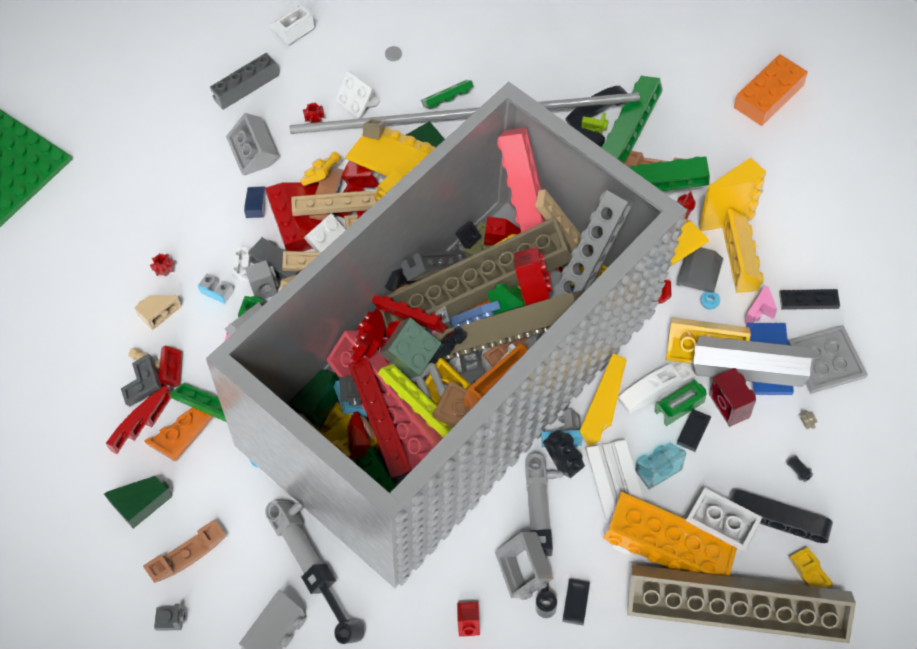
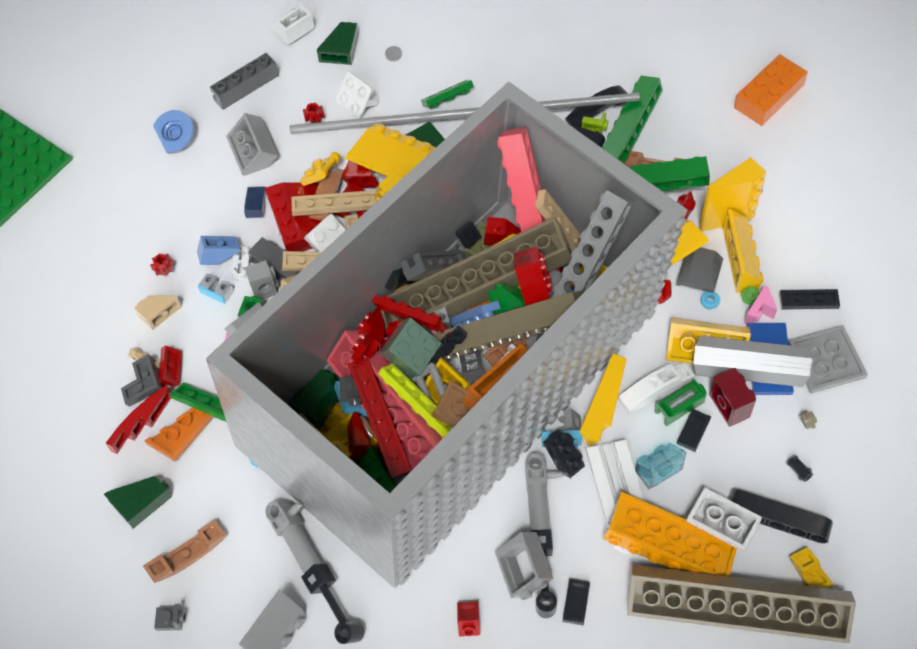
(174, 130): none -> medium blue hat
(216, 249): none -> medium blue slope
(339, 45): none -> dark green slope
(373, 128): dark tan slope -> none
(746, 292): none -> bright green plate

